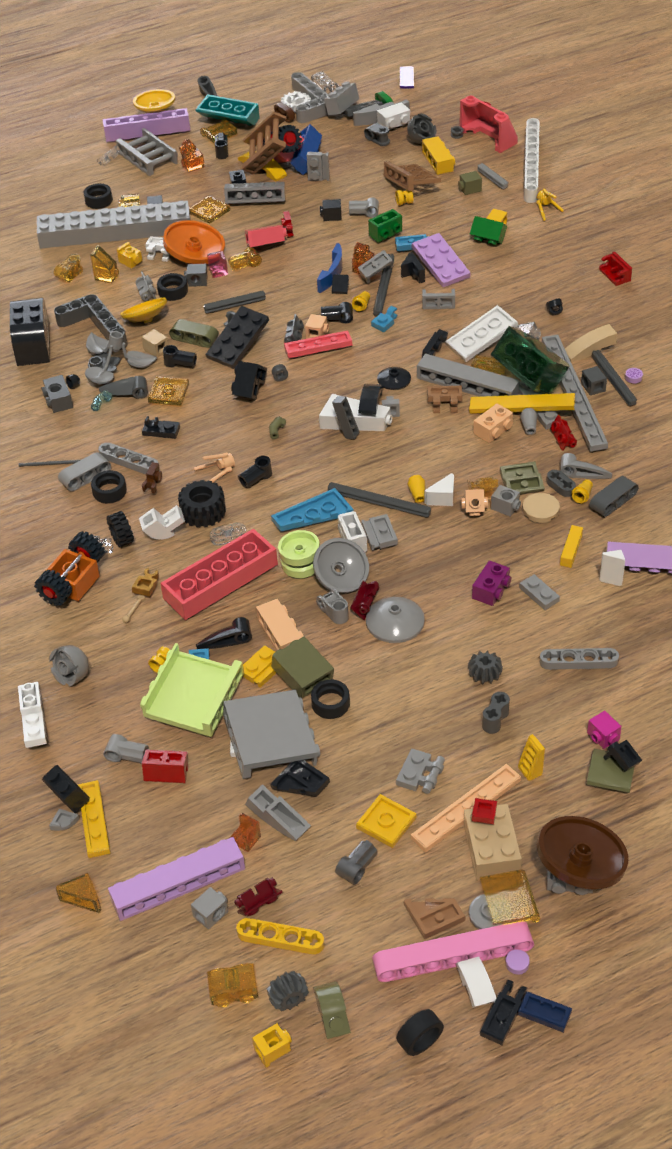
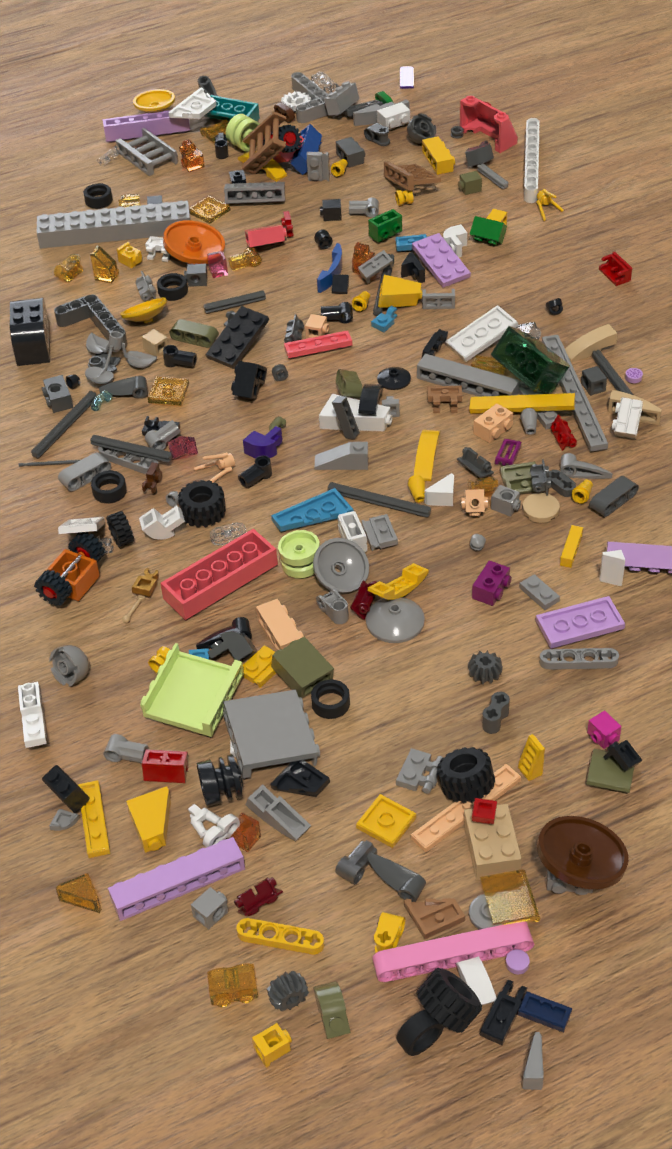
(63, 425): none -> dark grey axle
(81, 525): none -> white tile
(131, 448): none -> dark grey axle
(151, 818): none -> yellow slope
(159, 438): none -> light grey piece
(169, 498): none -> light grey hinge
(182, 446): none -> clear pink panel
(194, 106): none -> white wing
(219, 780): none -> black wheel
(225, 826): none -> white piece
(236, 643): none -> dark grey brick
(238, 129): none -> yellowish green wheel
(259, 444): none -> dark purple brick
(323, 243): none -> black wheel
(338, 168): none -> yellow cone
(344, 457): none -> light grey slope
(348, 383): none -> olive beam
(350, 151): none -> dark grey brick
(388, 931): none -> yellow piece
(398, 877): none -> dark grey piece
(399, 292): none -> yellow slope
(410, 579): none -> yellow slope
(426, 454): none -> yellow slope
(449, 1000): none -> black tyre
(456, 238): none -> white brick
(466, 774): none -> black tyre
(477, 542): none -> light grey hinge
(479, 154): none -> dark grey brick
(479, 465): none -> dark grey hinge
(499, 458): none -> magenta tile
(533, 1072): none -> light grey slope
(540, 477): none -> dark grey hinge
(580, 622): none -> lavender plate
(628, 418): none -> white brick
(650, 413): none -> tan slope

